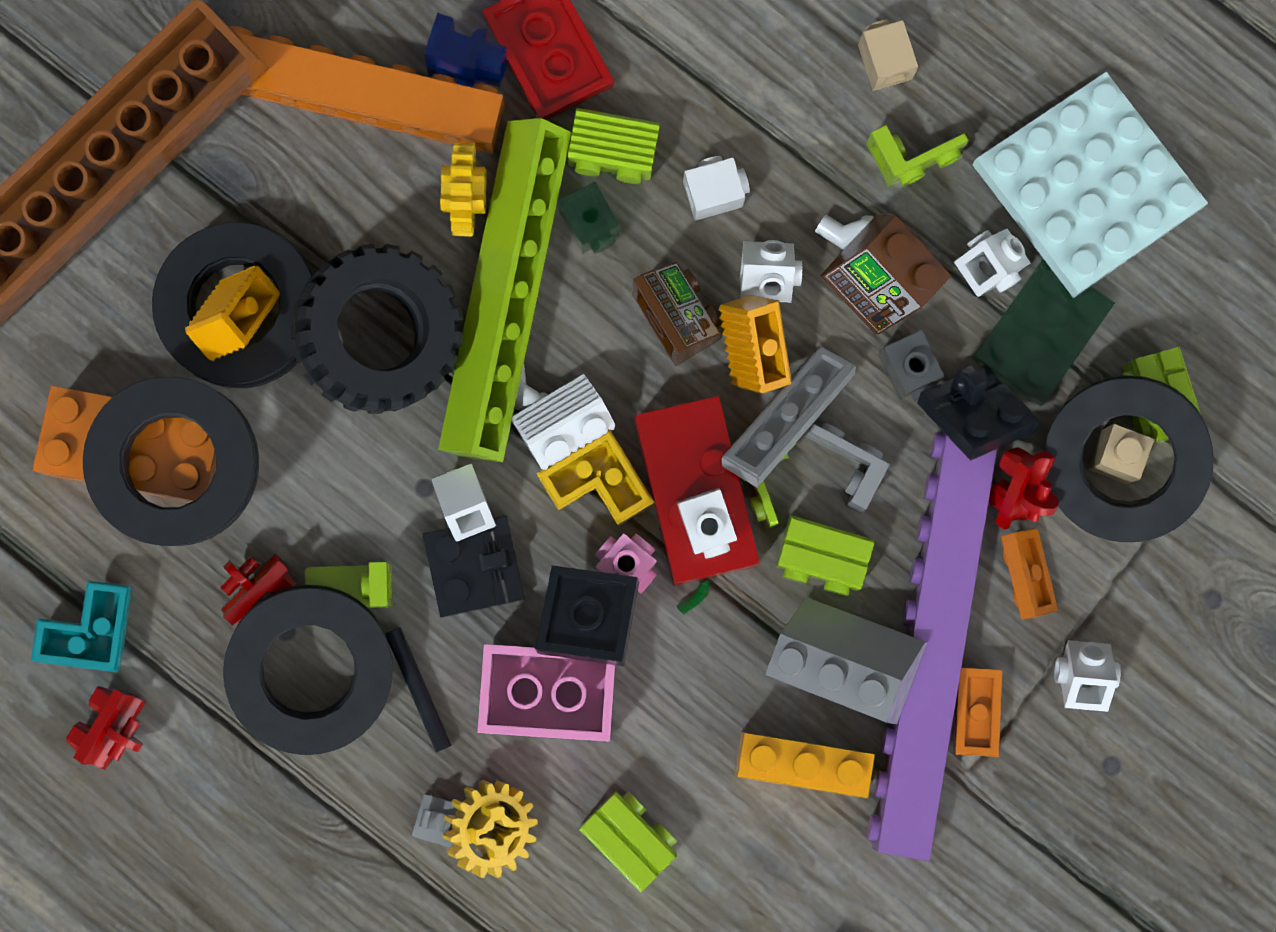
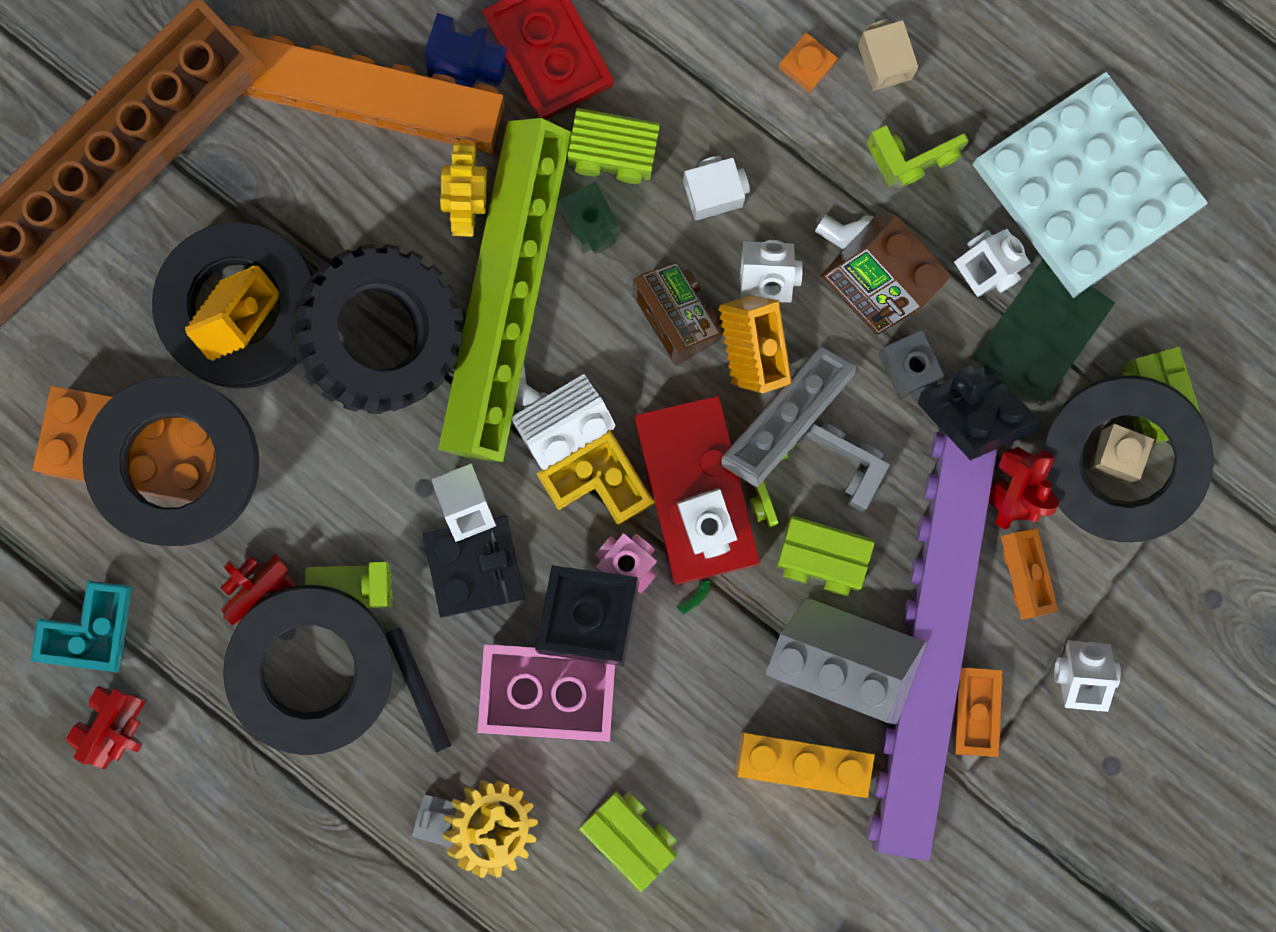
(808, 63): none -> orange plate

